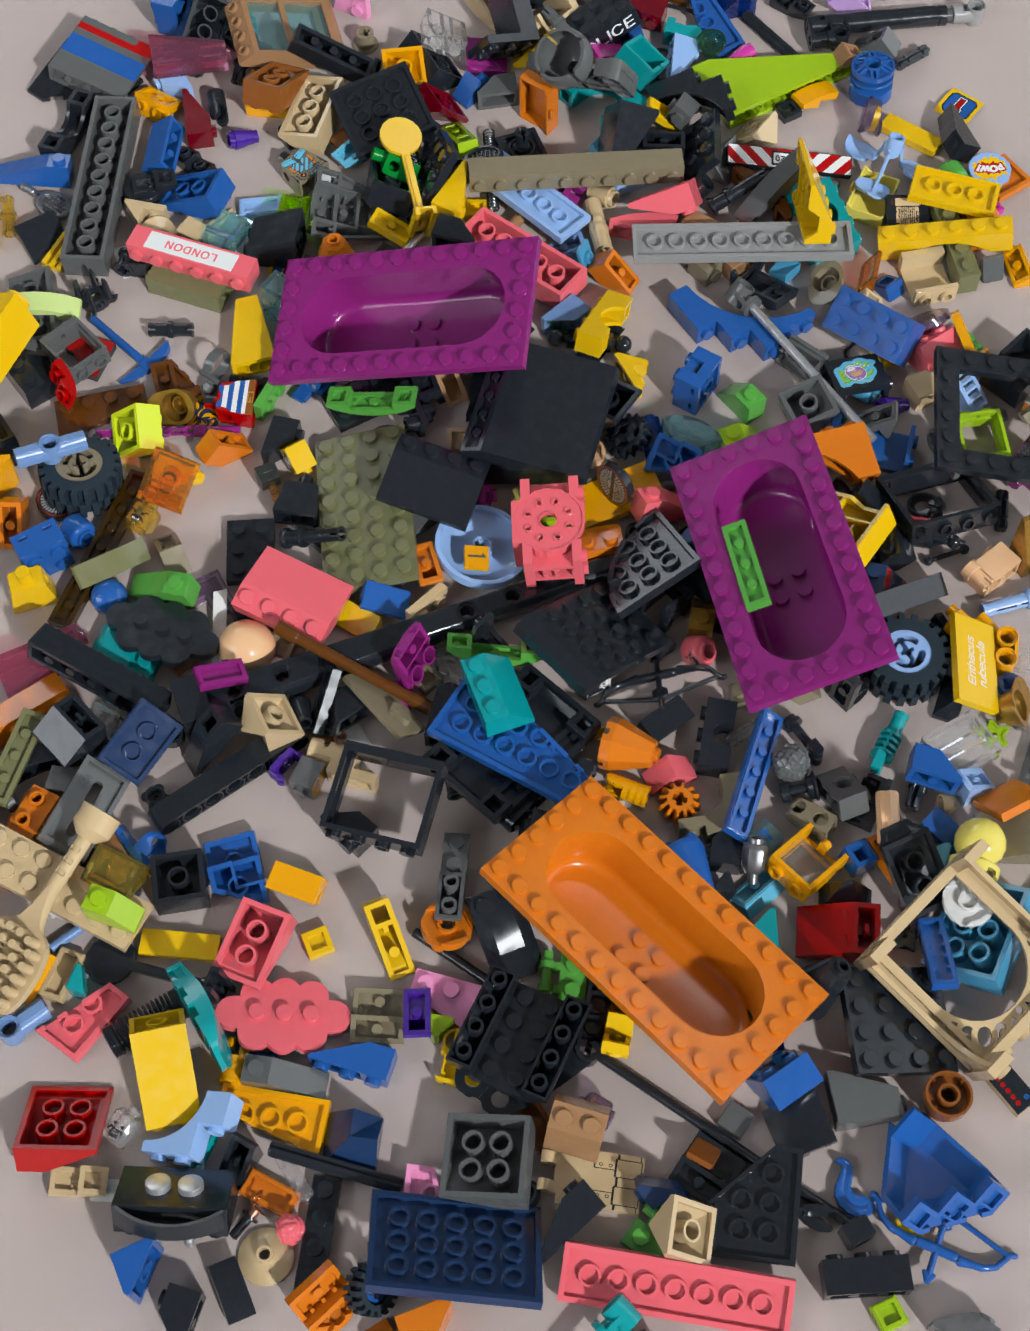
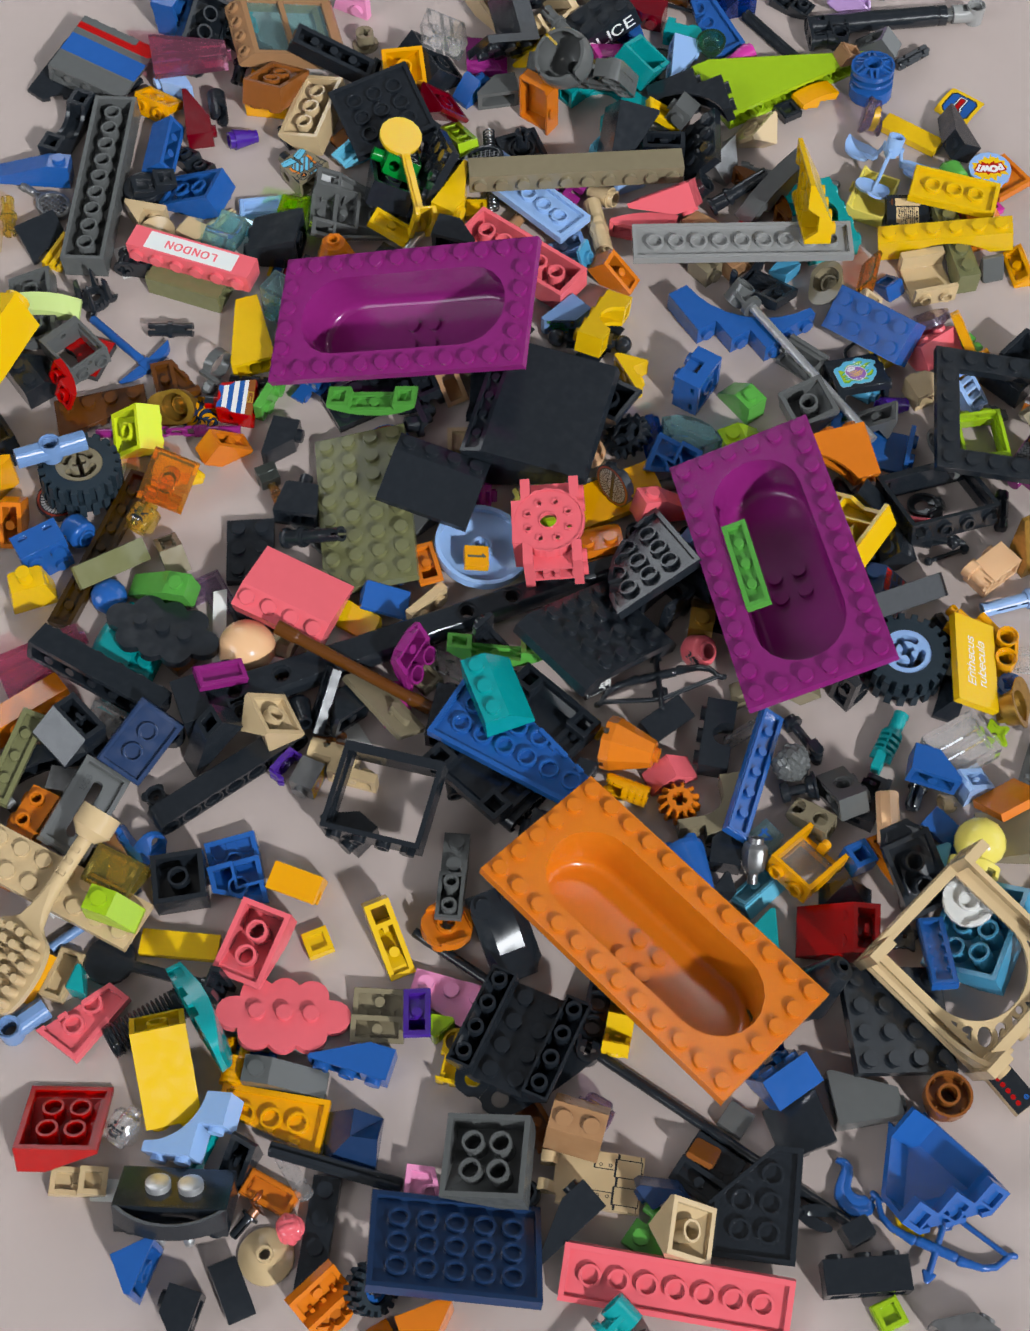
(298, 457): yellow brick -> none
(571, 979): bright green plate -> none
(758, 157): tile -> none

